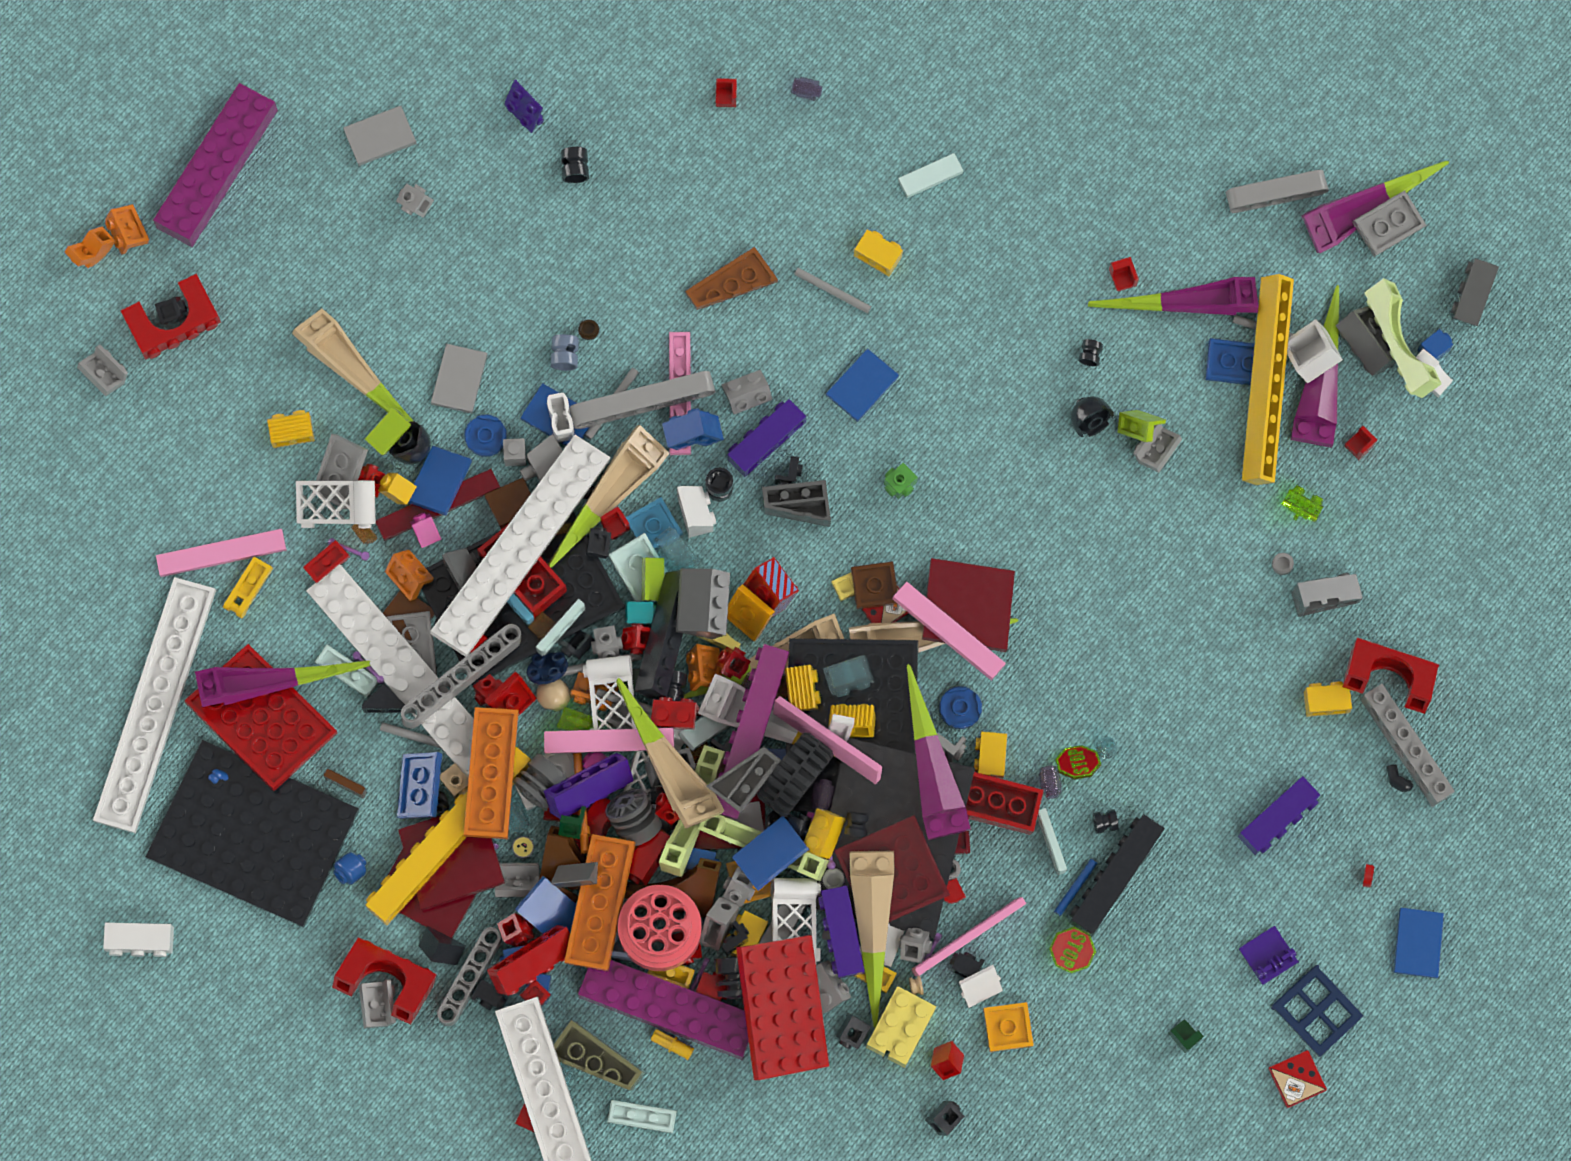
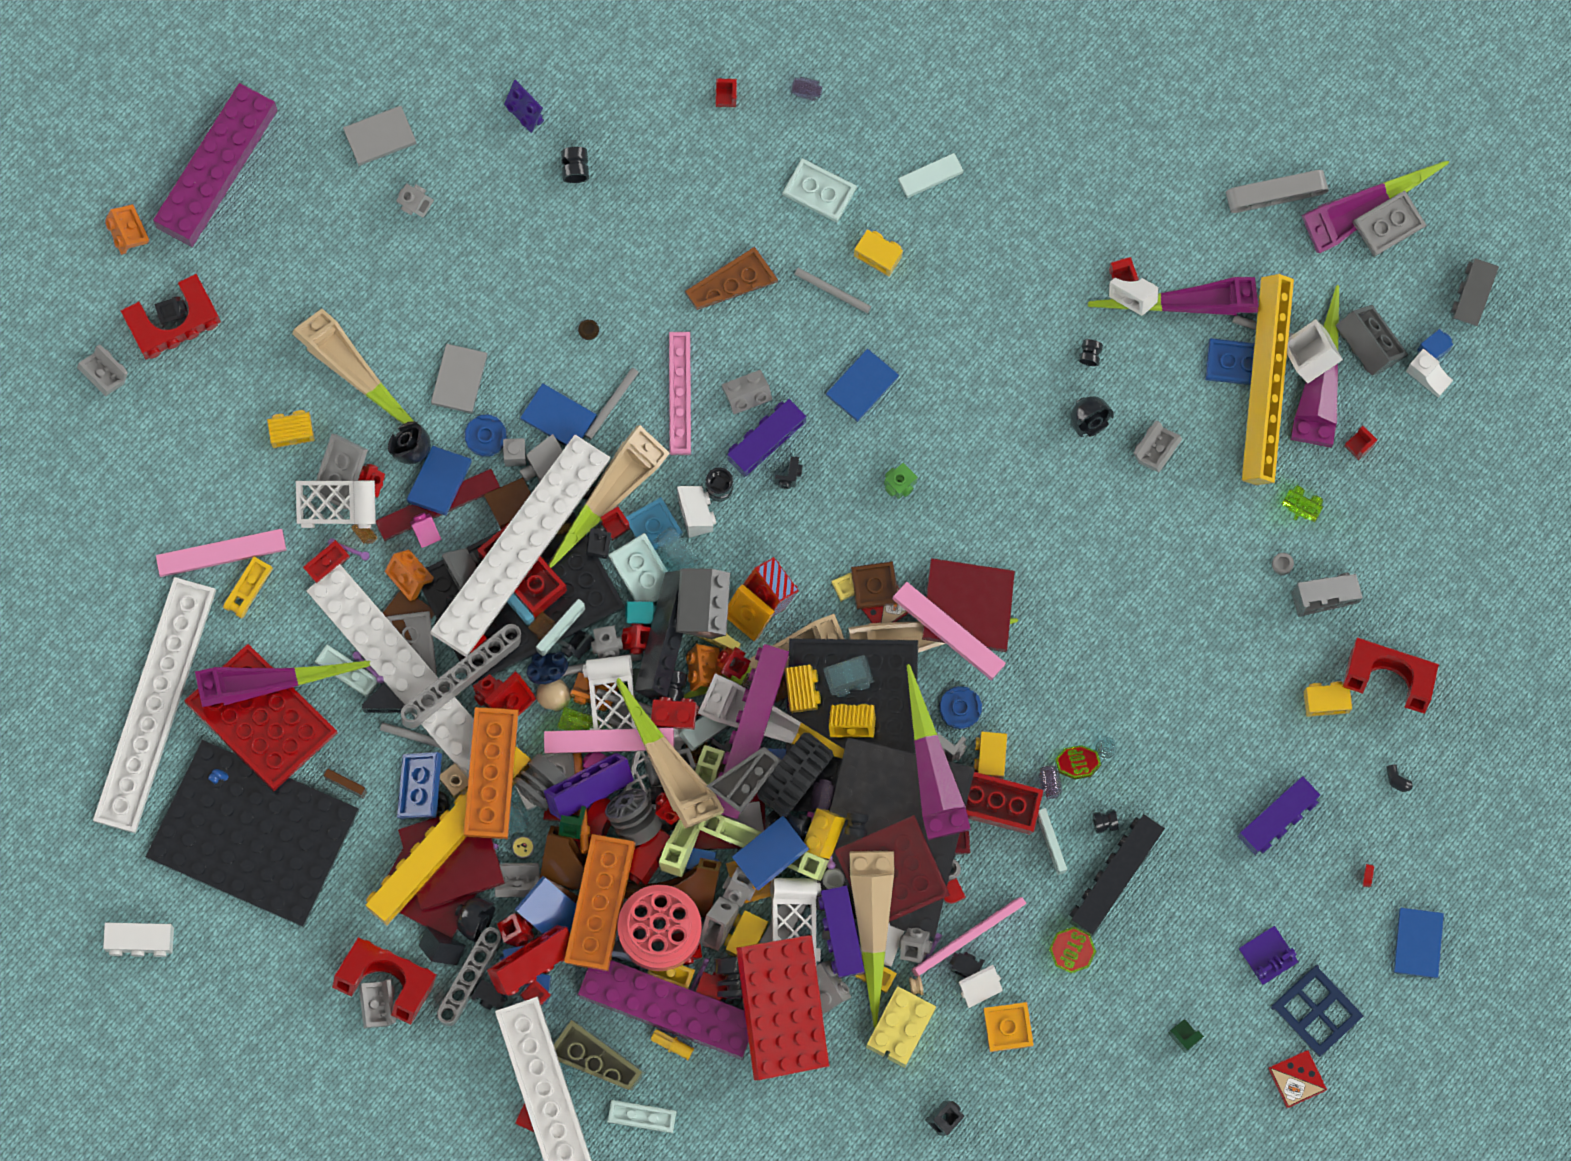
(92, 248): orange brick -> none
(350, 868): blue head -> none
(388, 431): lime panel -> none
(397, 488): yellow brick -> none
(474, 916): none -> black cylinder
(560, 416): white brick -> none
(564, 352): sand blue wheel -> none
(575, 875): dark grey slope -> none
(642, 400): light grey beam -> none
(652, 578): lime panel -> none
(692, 429): blue brick -> none
(733, 941): black bracket -> none
(798, 502): dark grey wedge -> none
(819, 190): none -> light aqua tile
(839, 747): bright pink tile -> none
(841, 726): white tile -> none
(860, 1030): black brick -> none
(947, 1060): red panel -> none
(1075, 887): blue bar -> none
(1135, 295): none -> white arch
(1138, 424): lime panel -> none
(1386, 305): yellowish green arch -> none
(1407, 745): light grey brick -> none

